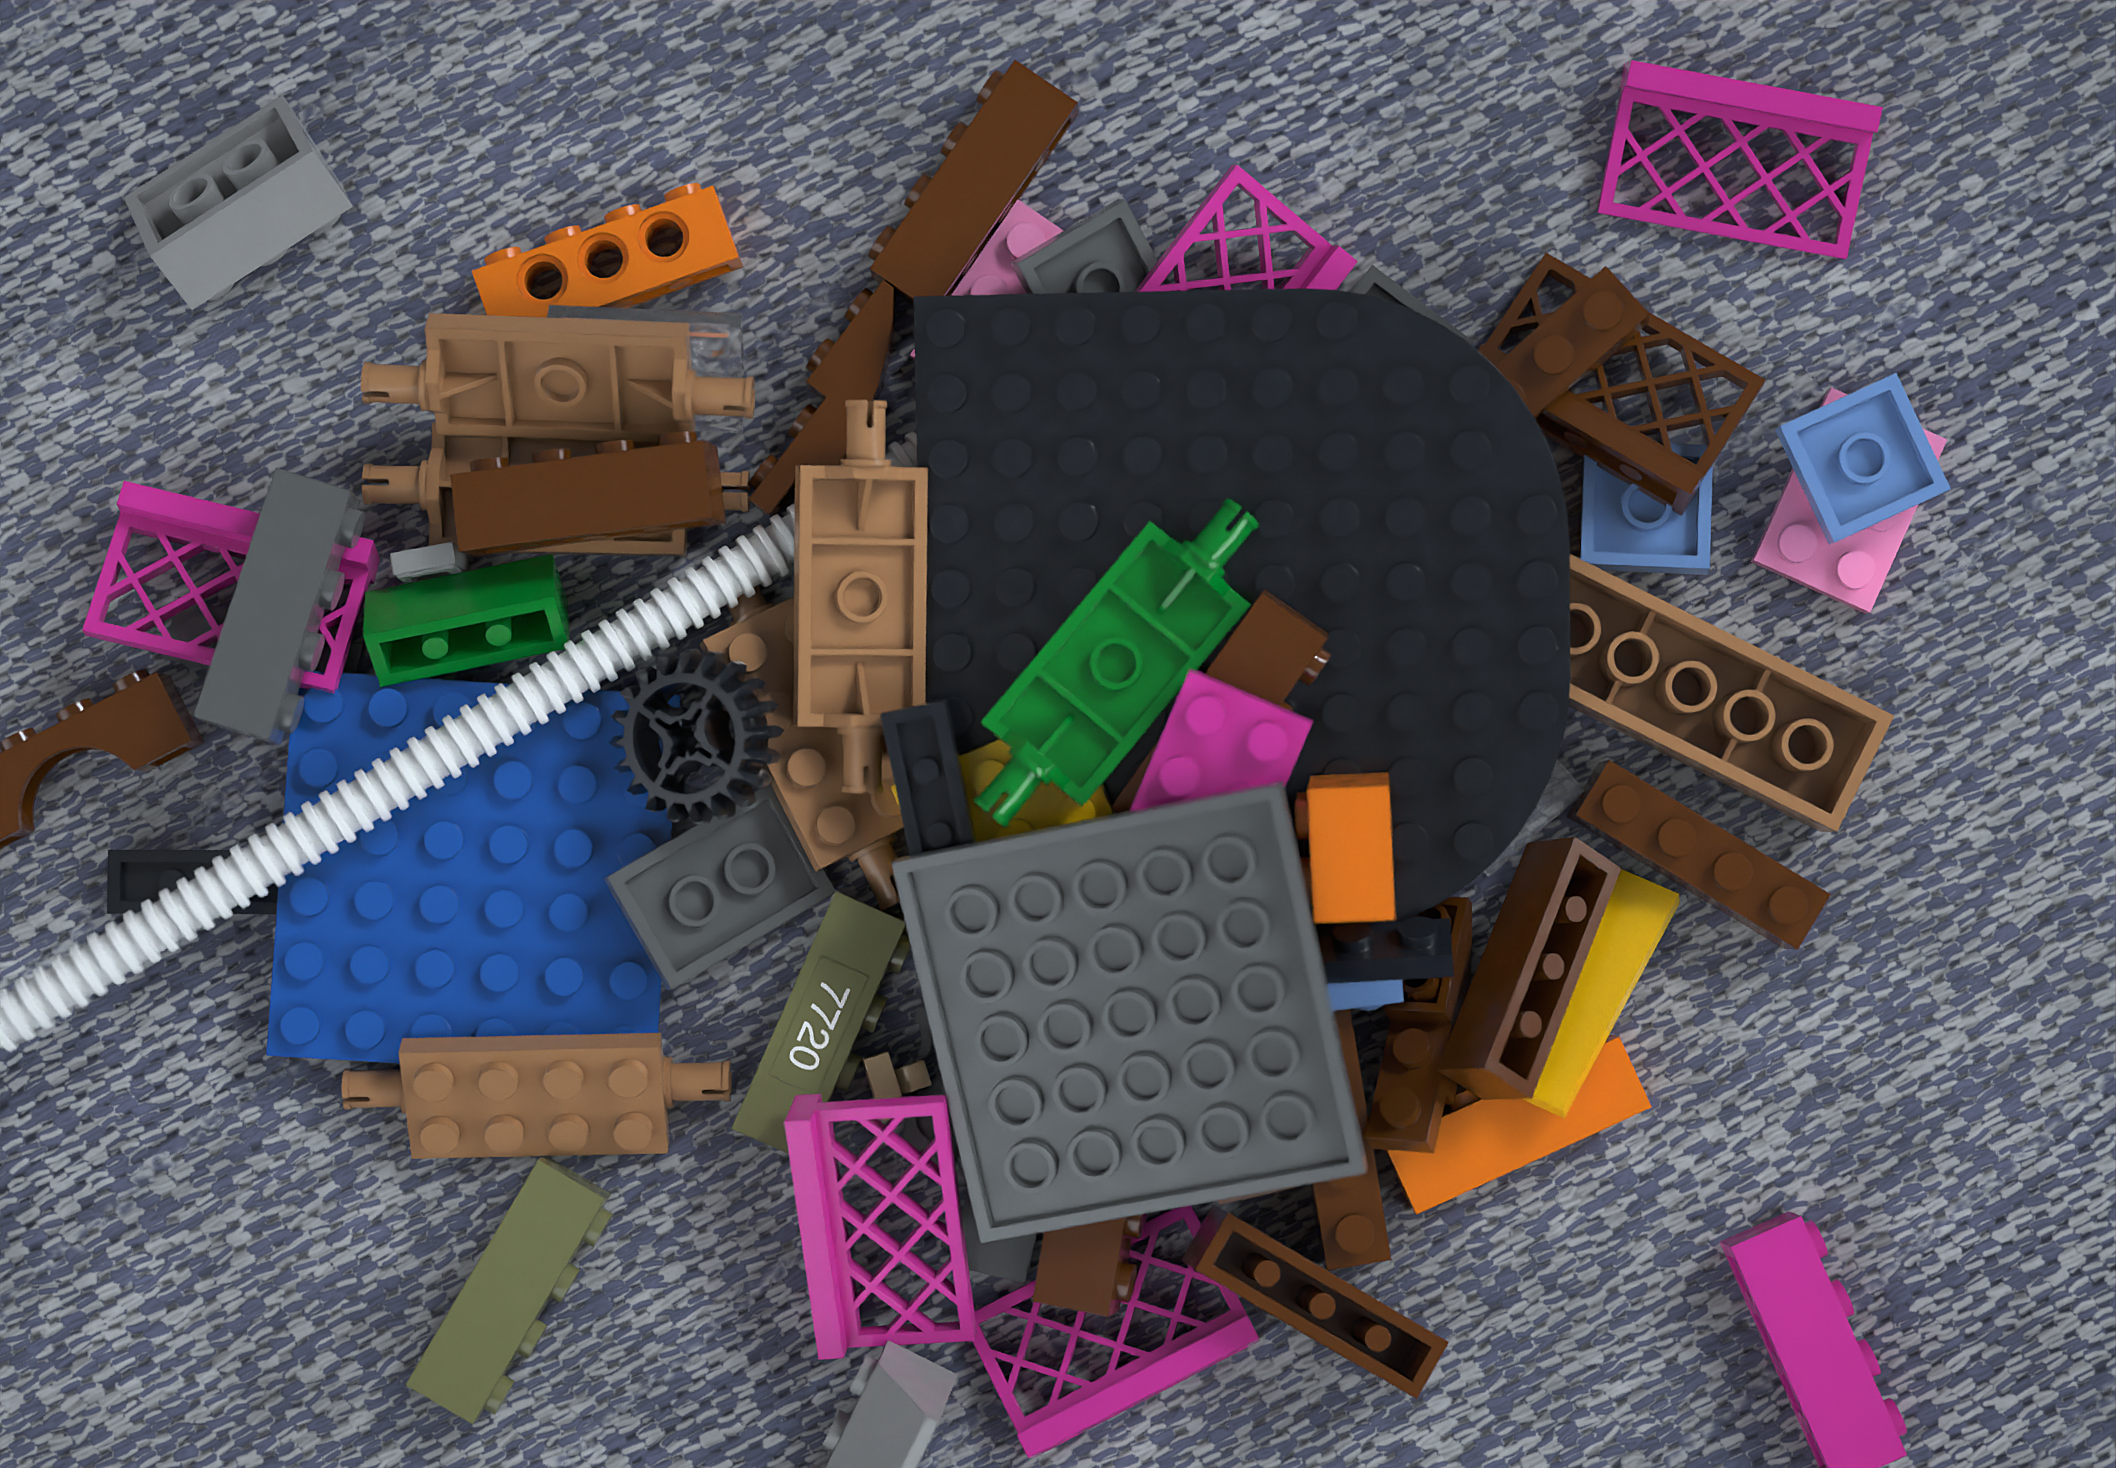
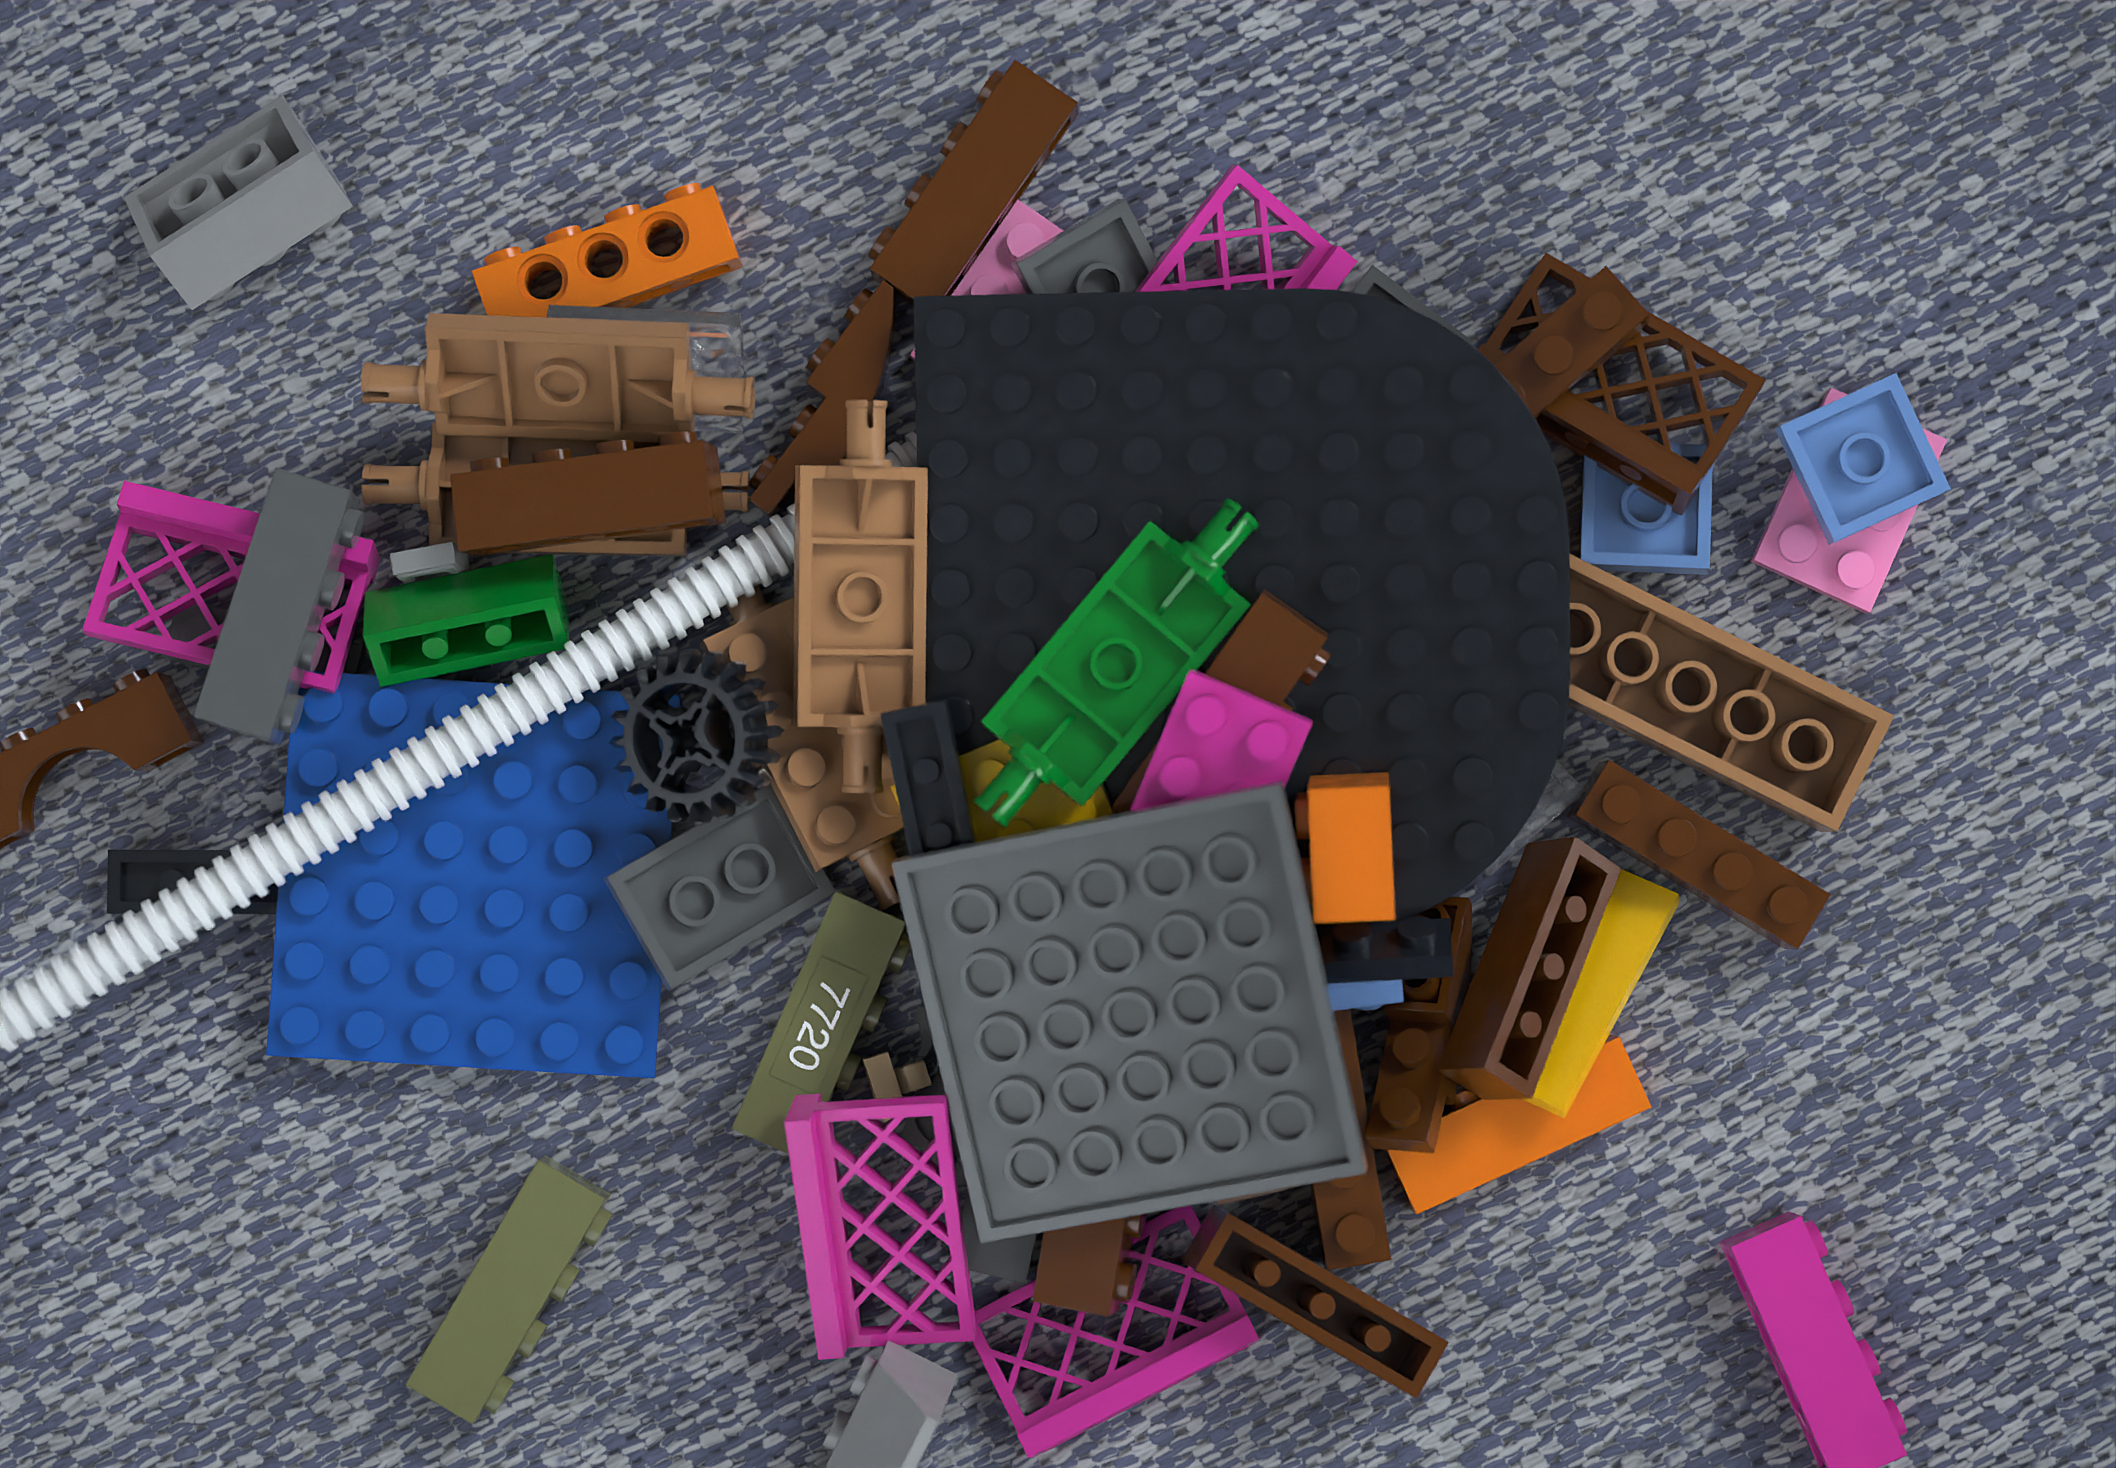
(536, 1094): medium nougat plate -> none
(1751, 105): dark pink fence -> none

